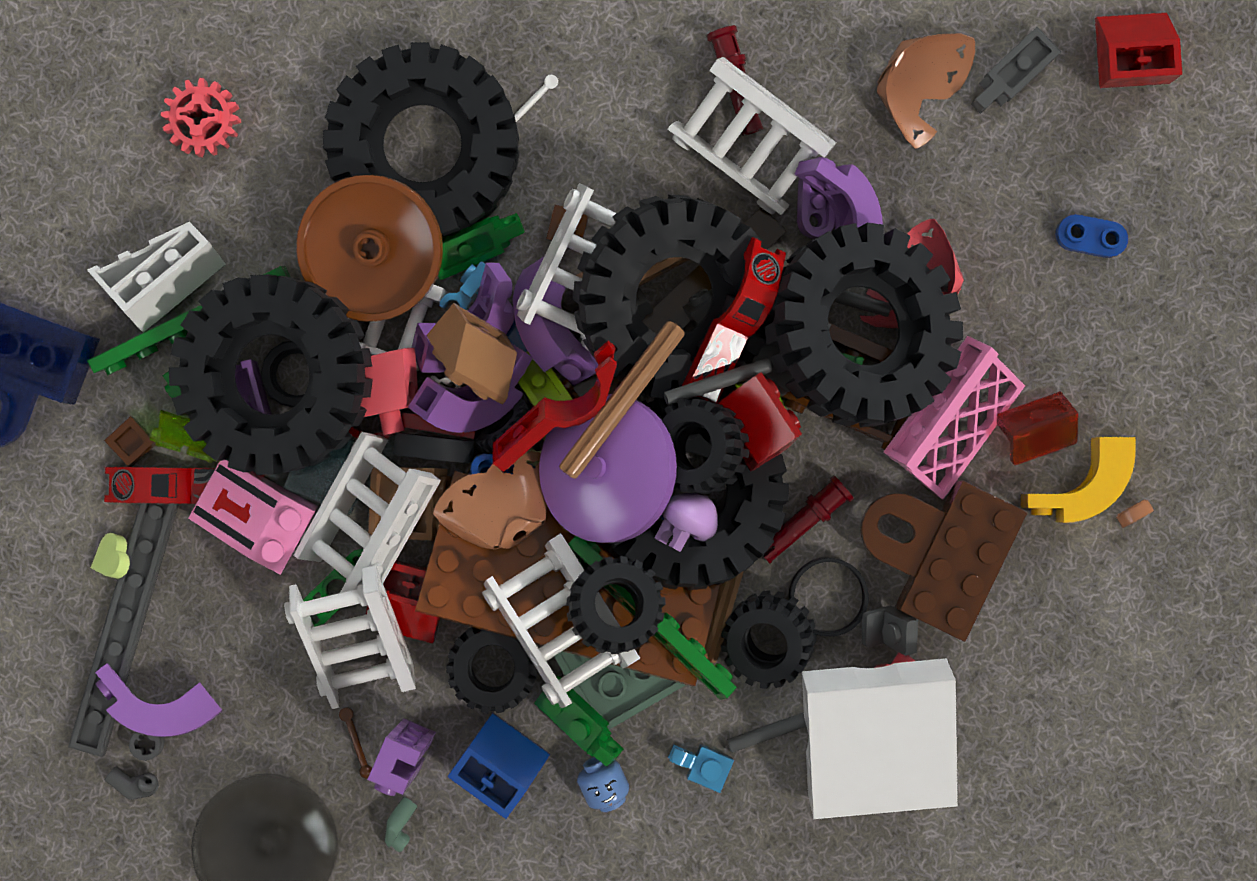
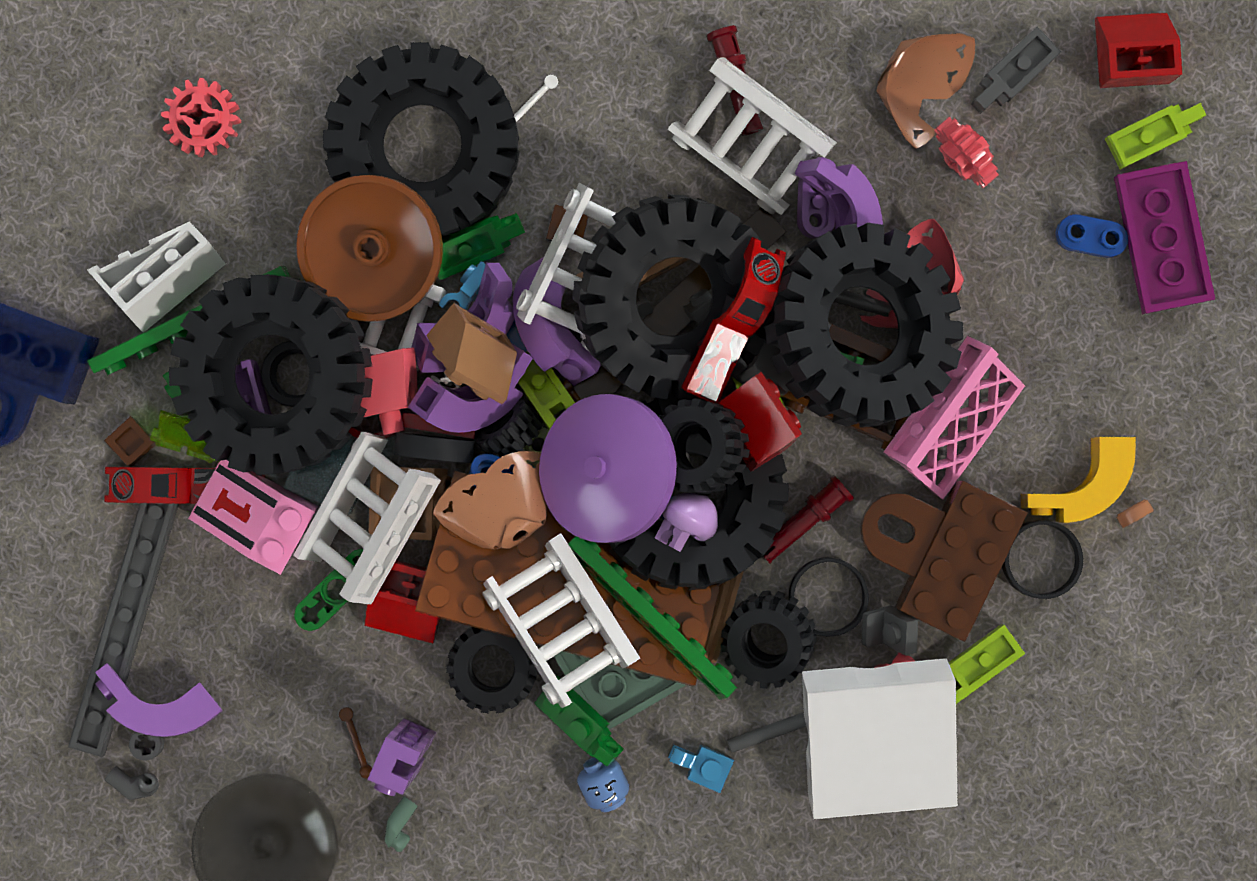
(111, 556): yellowish green tile -> none
(378, 617): white fence -> none
(499, 765): blue slope -> none
(553, 413): red piece -> none
(621, 399): medium nougat axle -> none
(645, 595): black tyre -> none
(717, 381): dark grey bar -> none
(966, 152): none -> coral gear
(984, 660): none -> lime plate
(1039, 427): clear red panel -> none
(1078, 566): none -> black tyre
(1152, 134): none -> lime hinge
(1164, 237): none -> magenta plate

